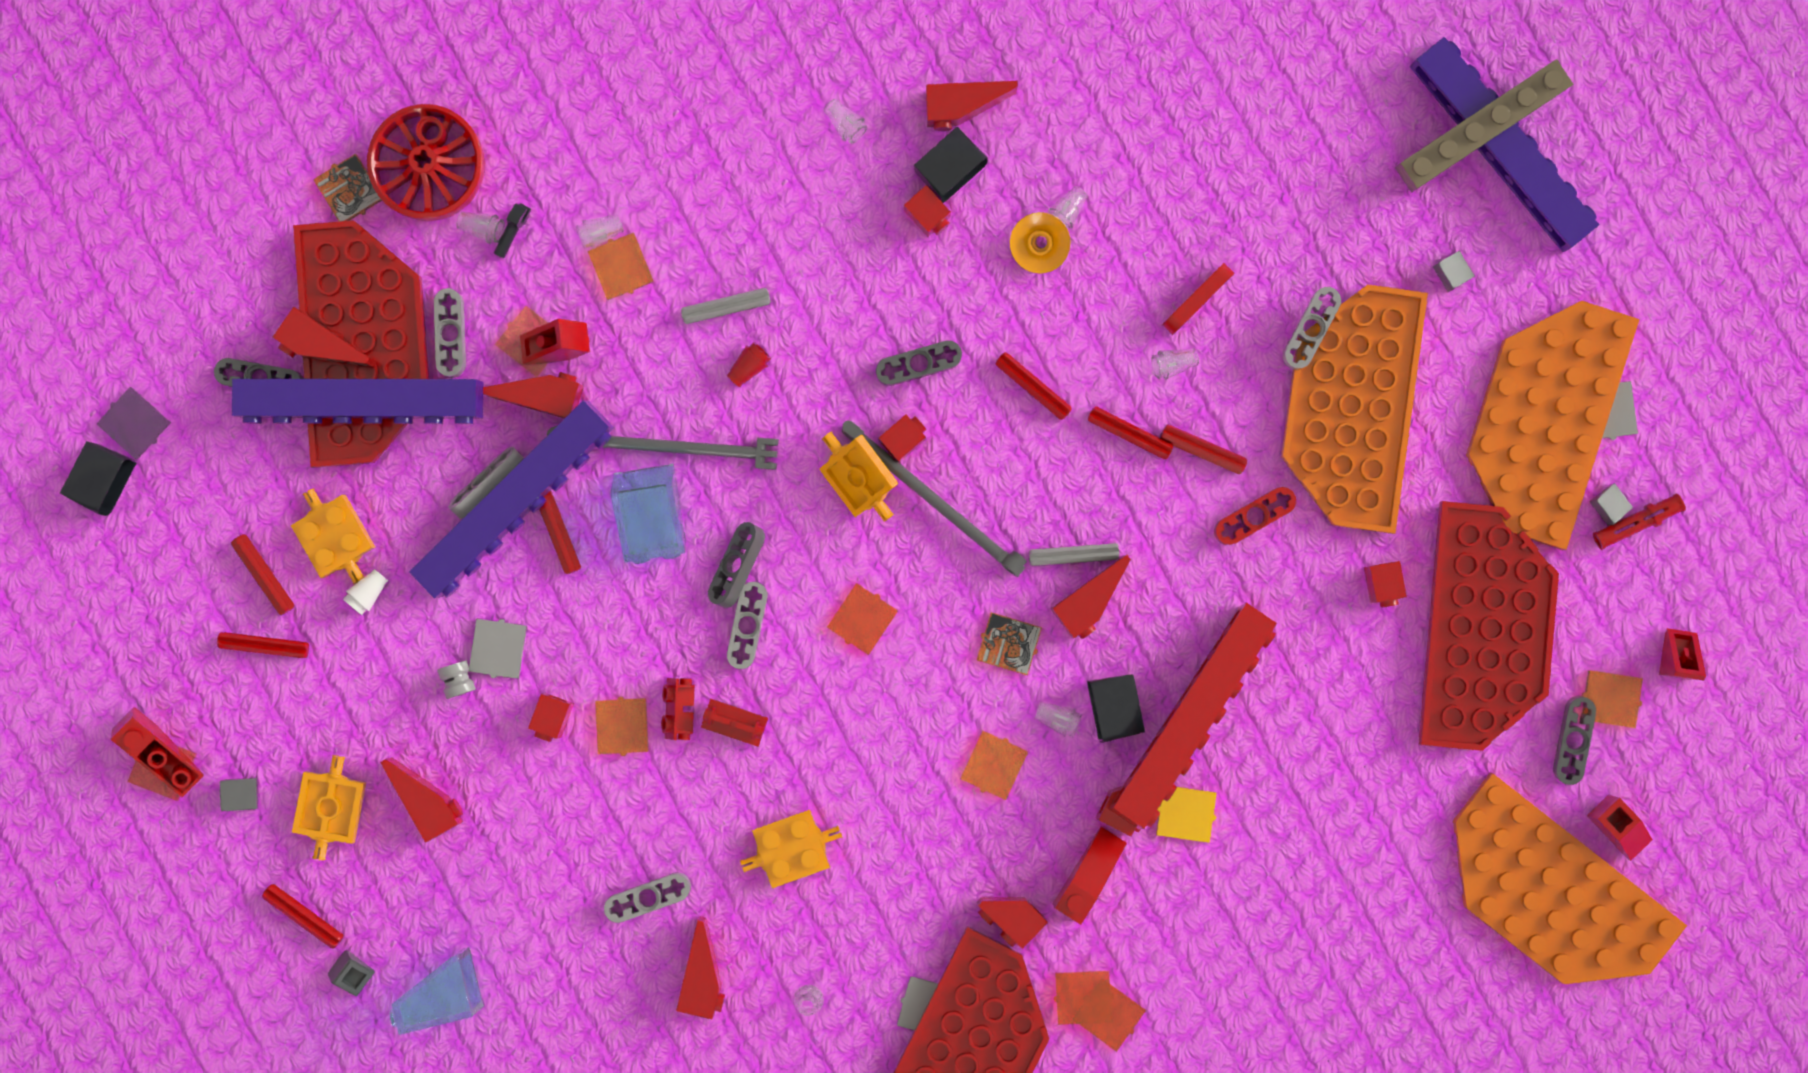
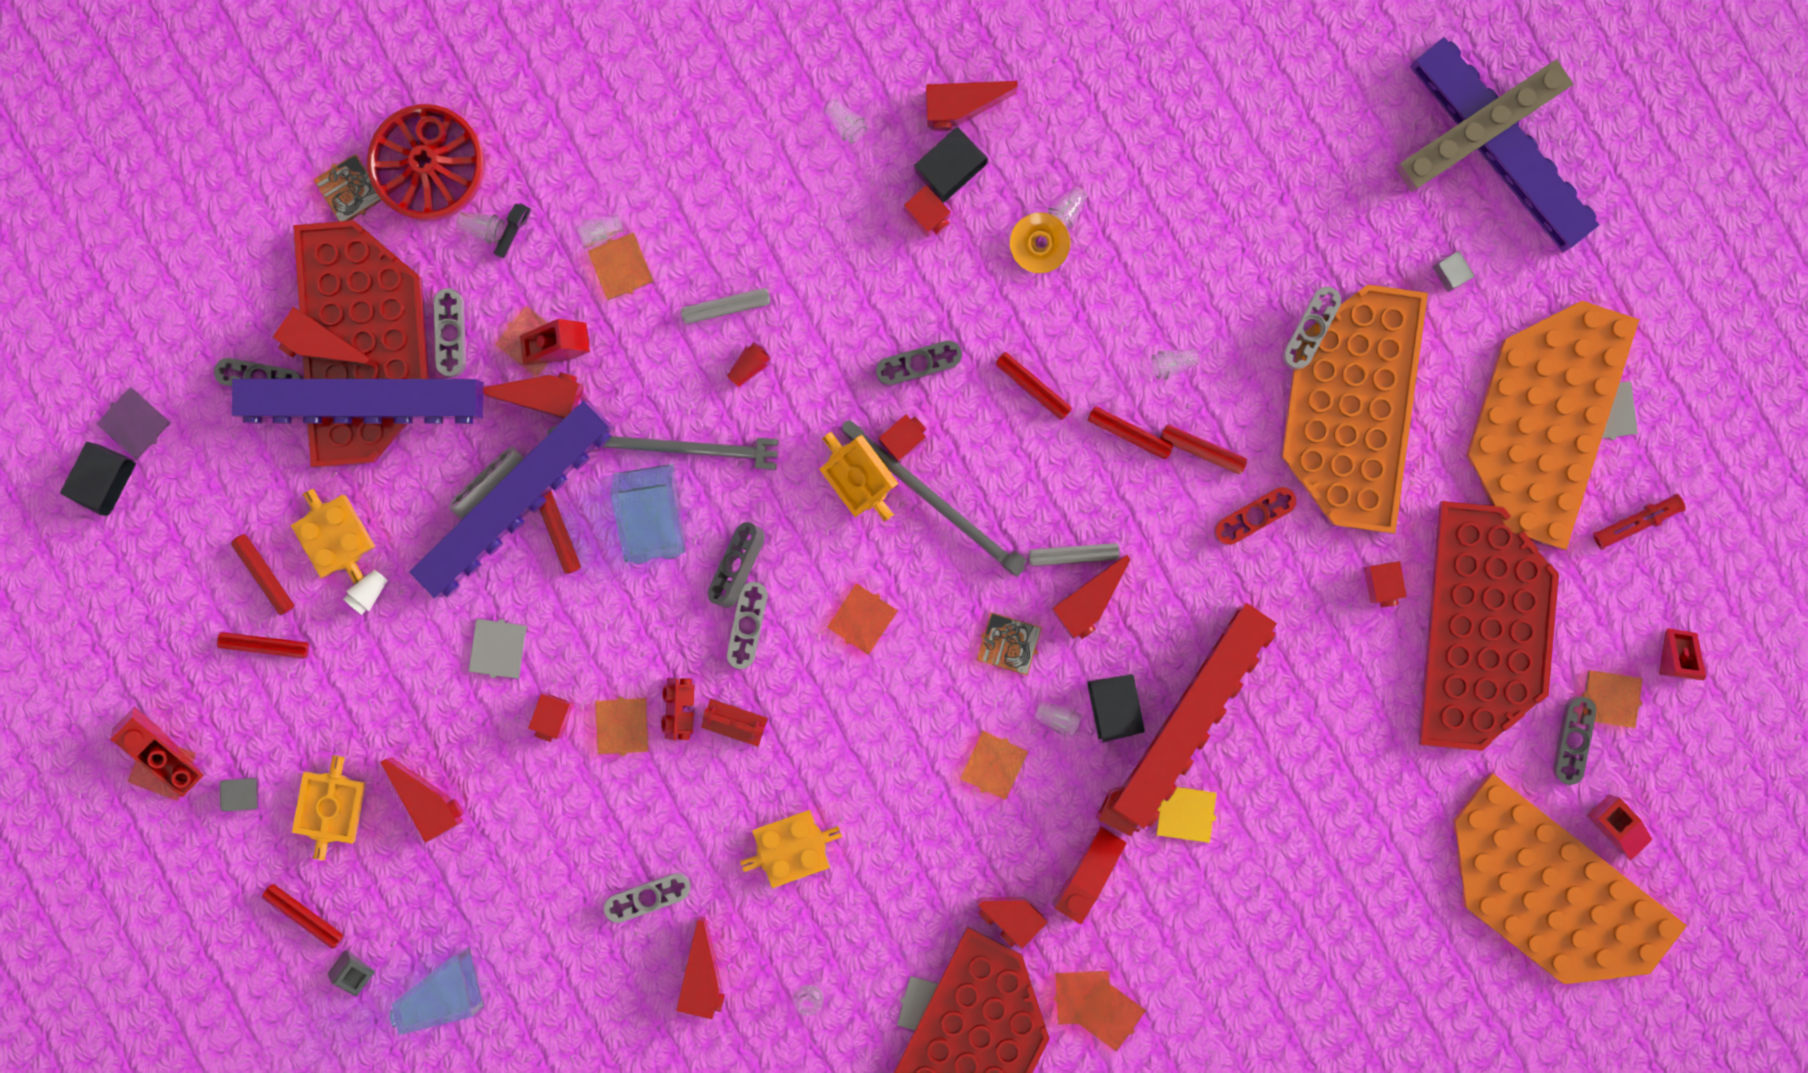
(456, 679): light grey wheel -> none
(1198, 298): red beam -> none
(1611, 504): slope -> none

